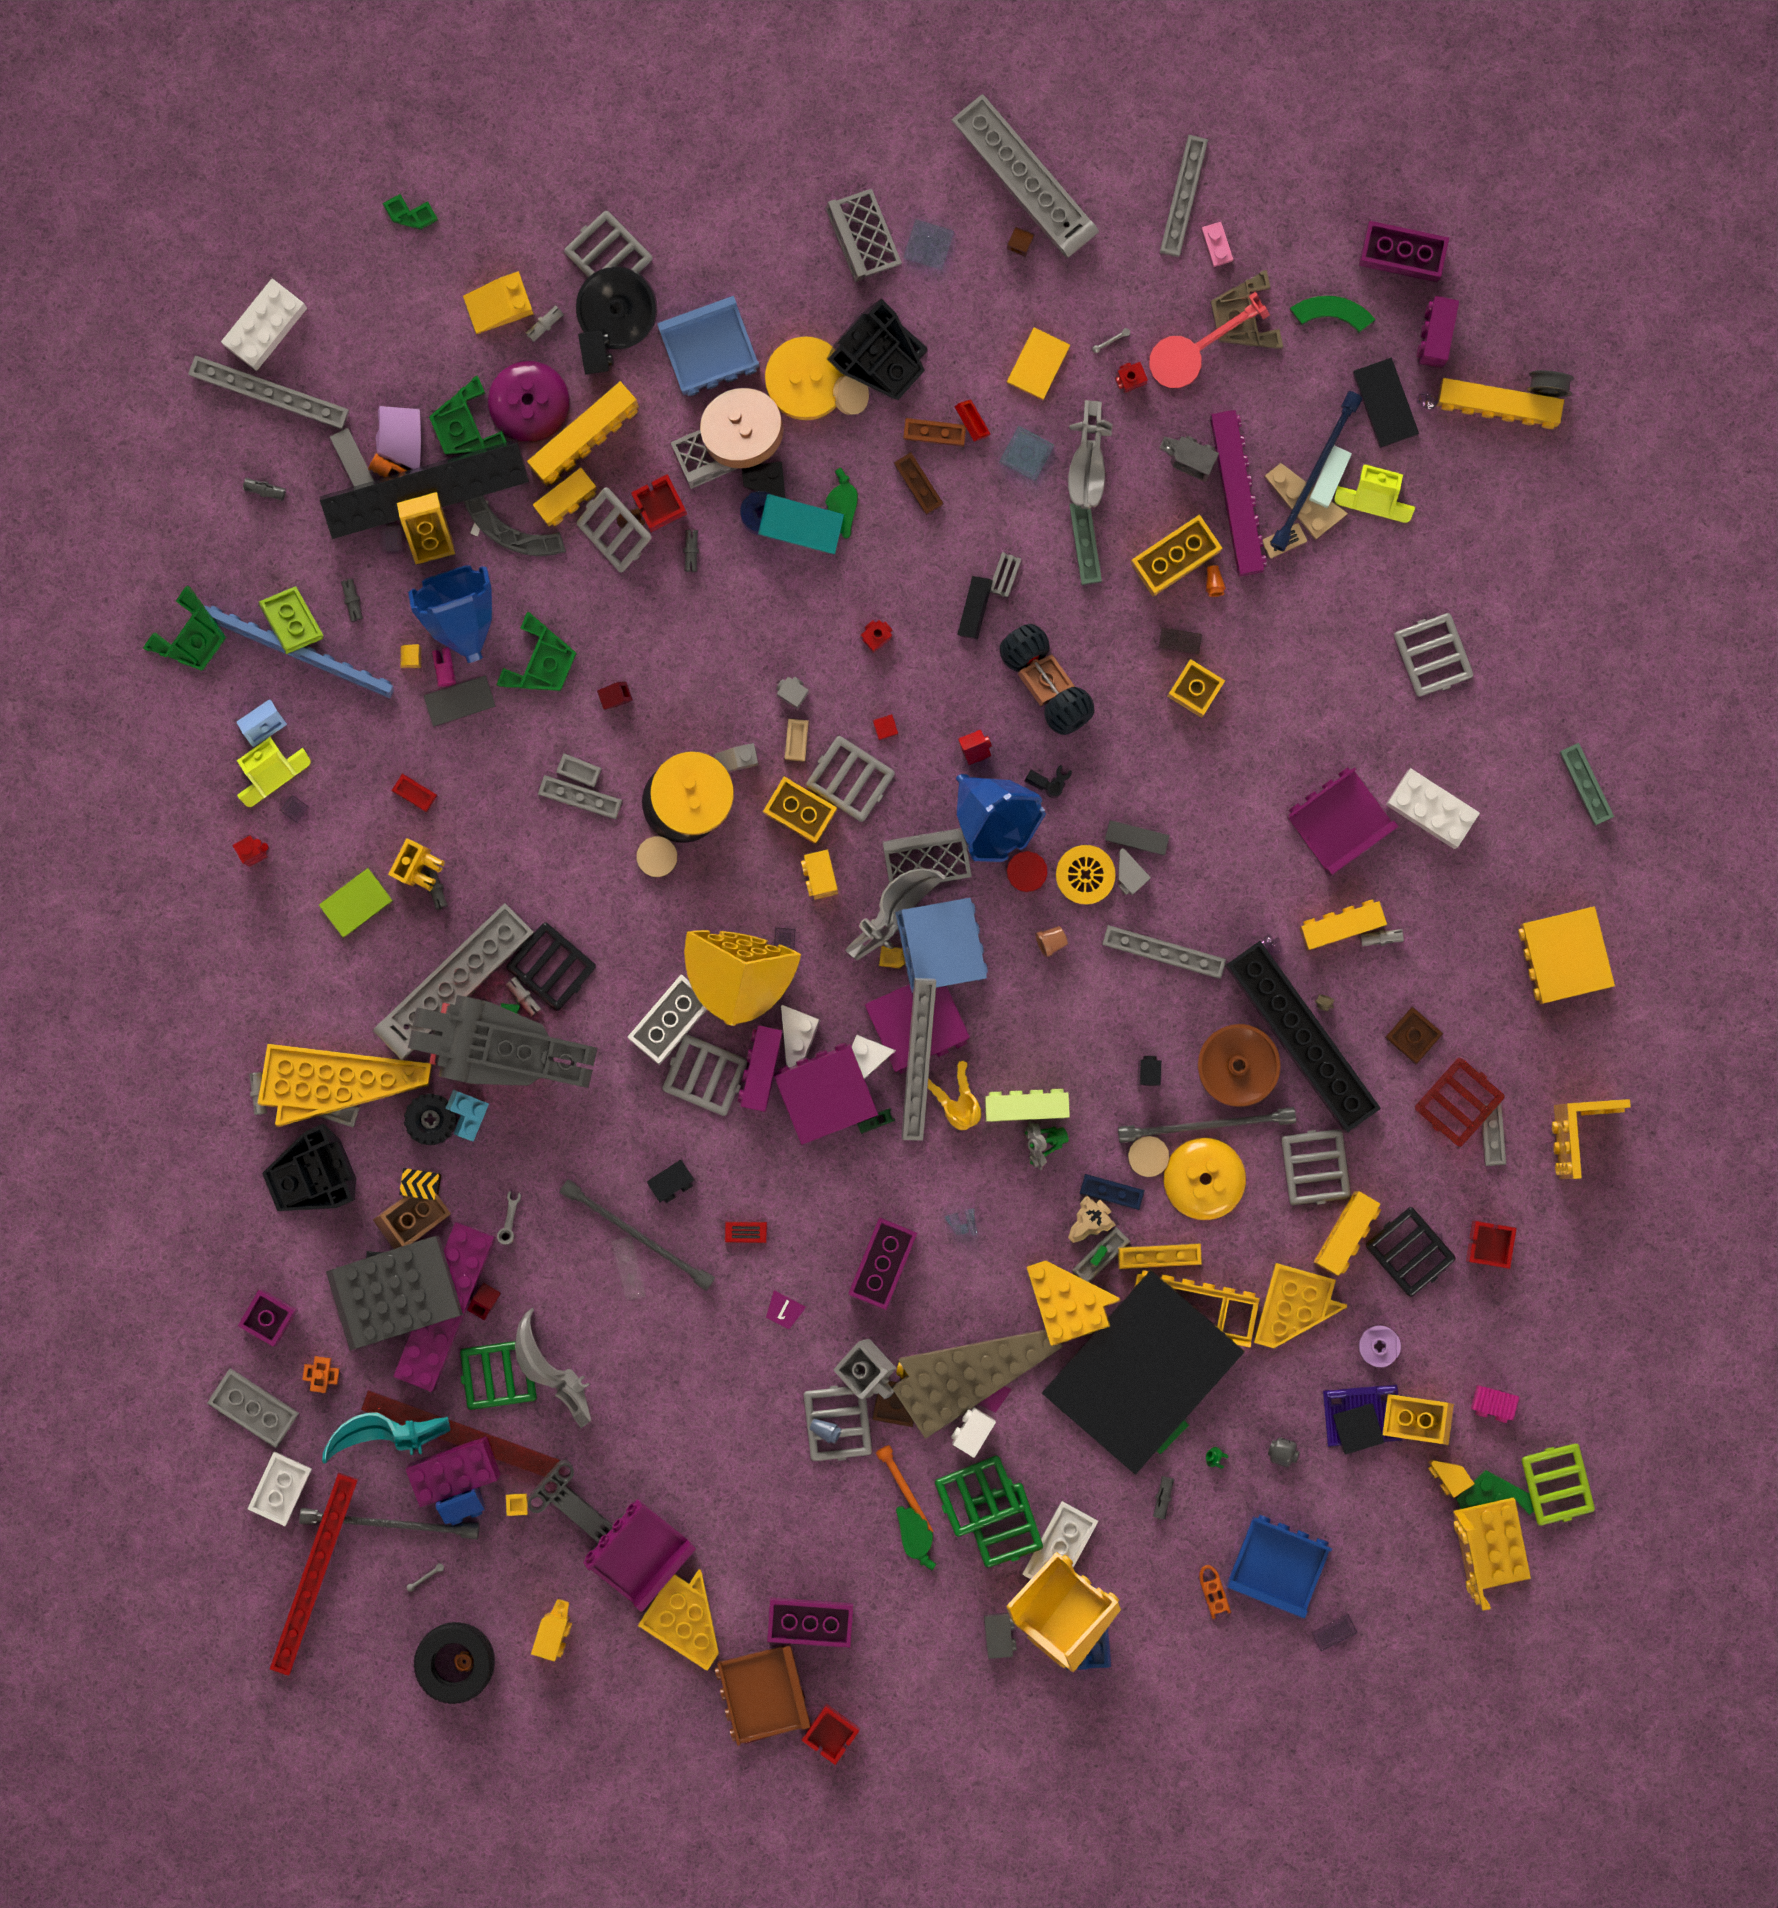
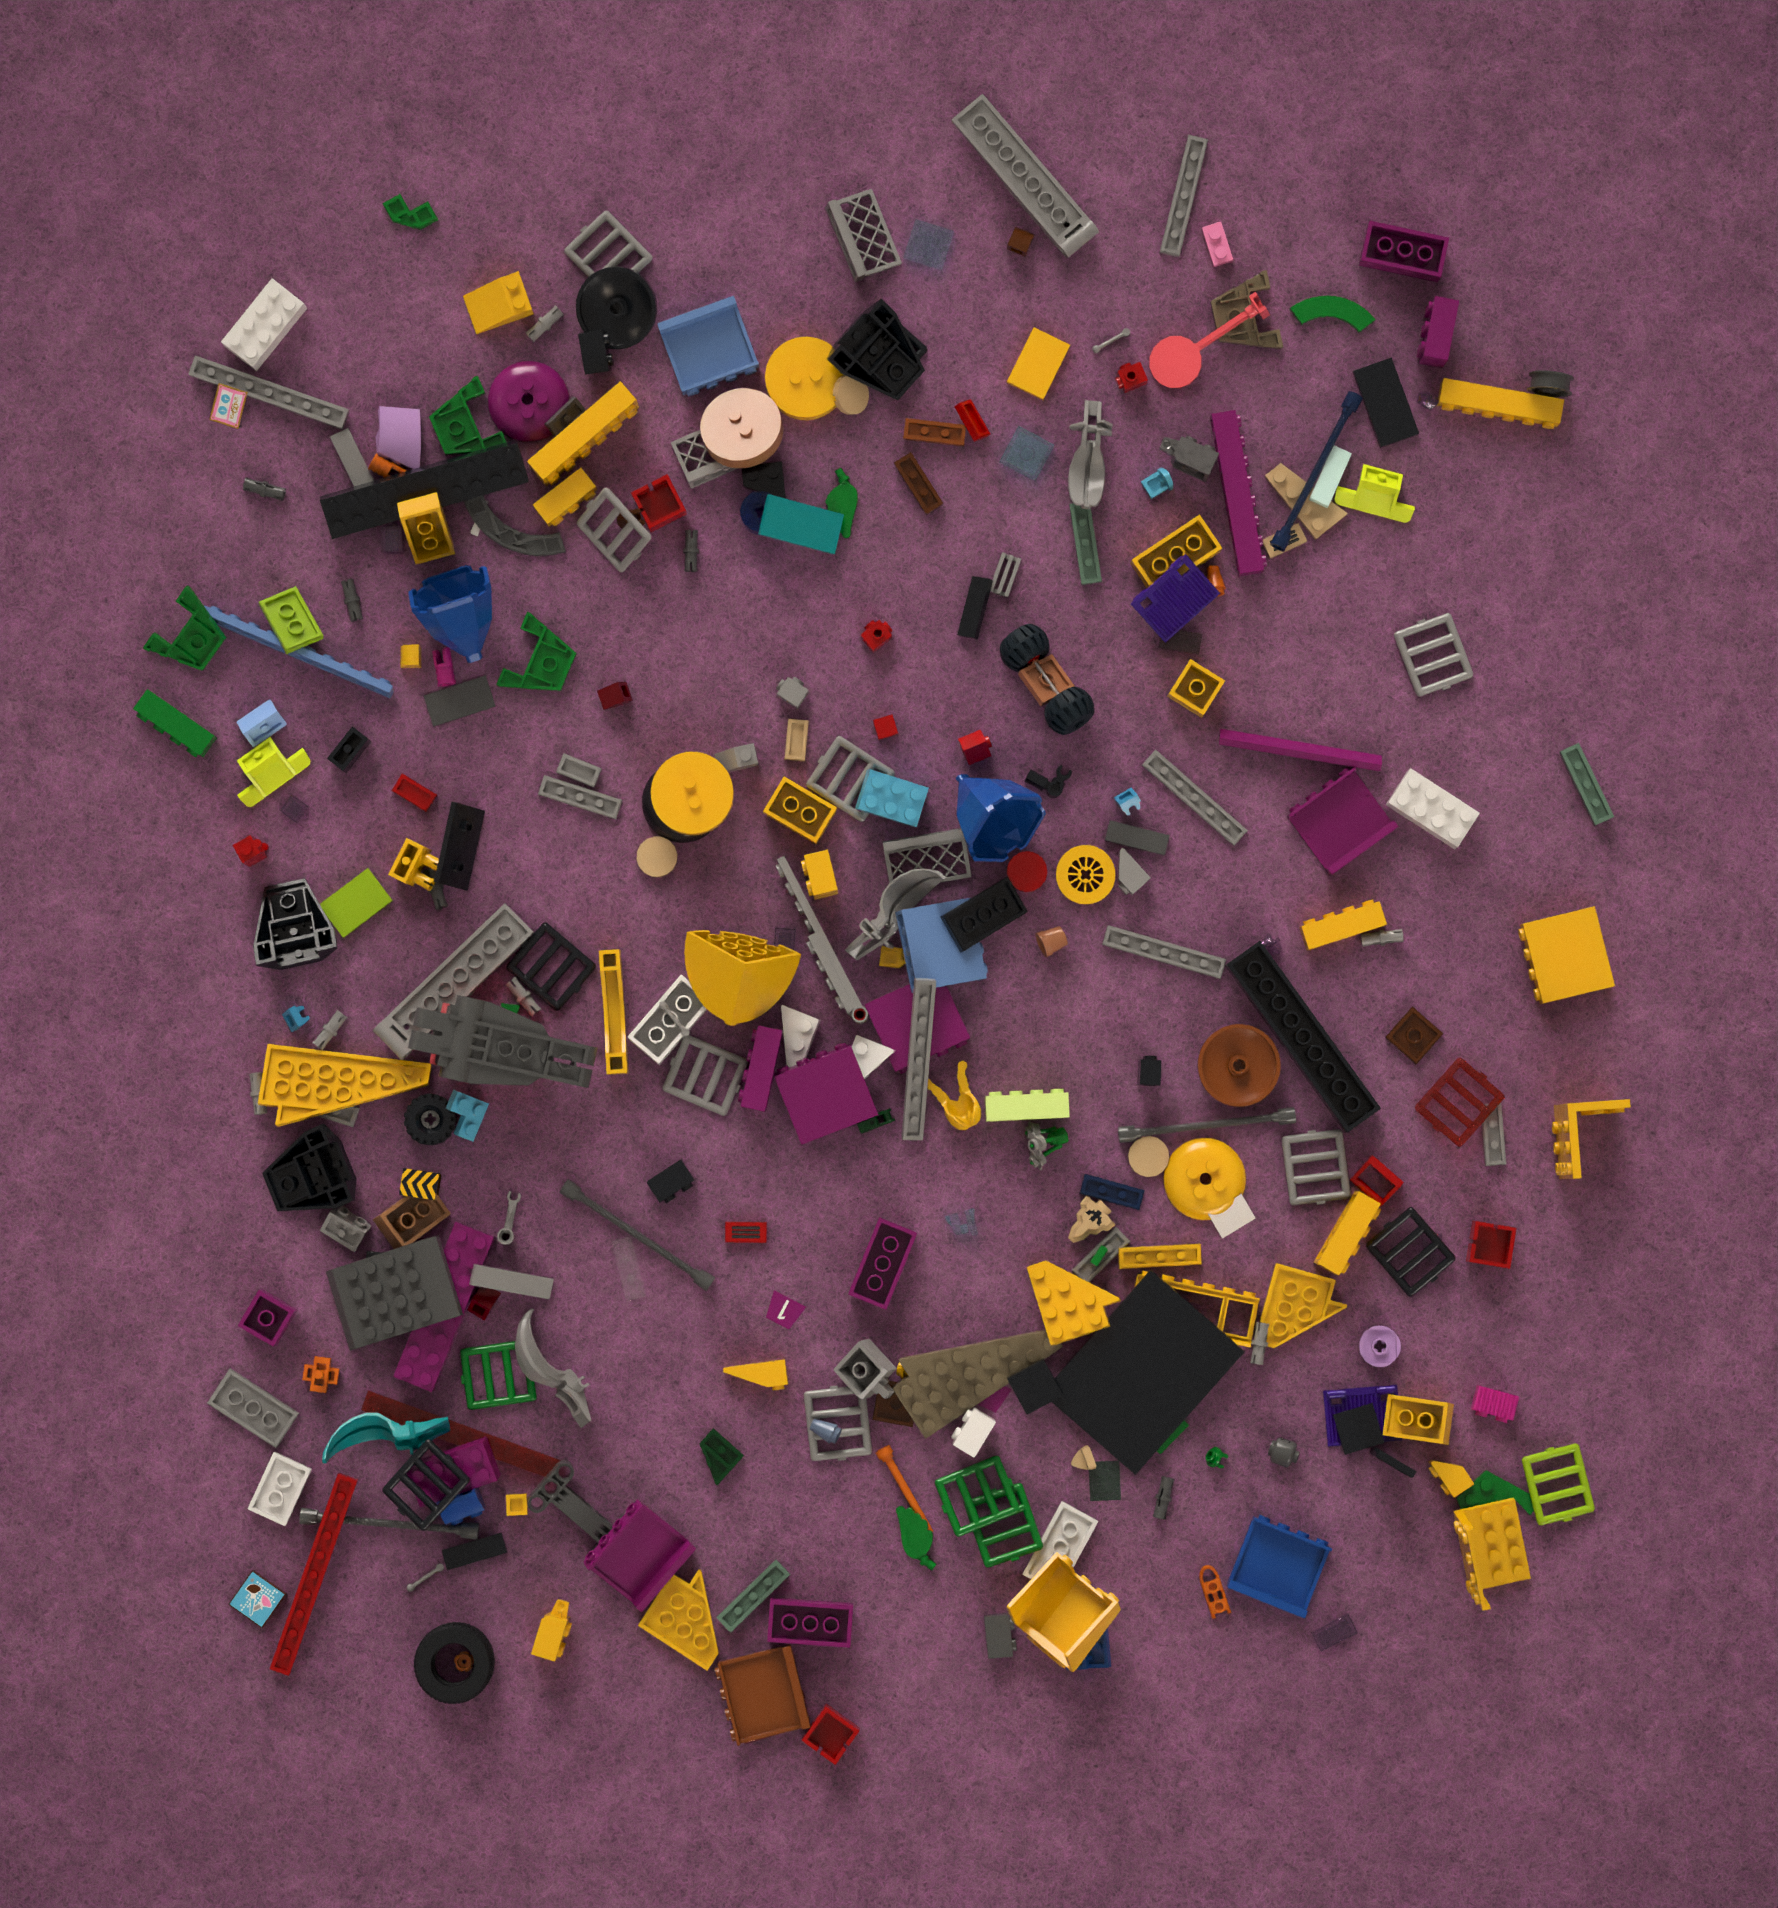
(175, 723): none -> green brick
(228, 405): none -> sticker
(257, 1598): none -> medium azure tile
(292, 928): none -> black wedge
(294, 1018): none -> dark azure tile
(329, 1030): none -> light grey pin
(345, 1227): none -> light grey bracket
(349, 749): none -> black brick
(450, 1493): none -> black bar
(459, 846): none -> black plate
(474, 1551): none -> black tile
(511, 1281): none -> light grey tile
(565, 416): none -> dark grey plate
(614, 1012): none -> yellow arch
(685, 1032): none -> light grey hinge
(719, 1455): none -> dark green wing
(753, 1595): none -> sand green plate
(767, 1373): none -> yellow slope
(819, 944): none -> light grey hinge
(891, 798): none -> medium azure brick
(984, 914): none -> black tile
(1035, 1386): none -> black tile
(1084, 1459): none -> tan tile
(1105, 1481): none -> sticker
(1128, 799): none -> dark azure tile
(1157, 483): none -> medium azure tile
(1175, 598): none -> dark purple window
(1194, 797): none -> light grey tile
(1233, 1218): none -> white sticker
(1259, 1343): none -> light grey pin
(1300, 750): none -> magenta tile
(1324, 1002): dark tan plate -> none
(1384, 1172): none -> red tile
(1392, 1462): none -> black tile

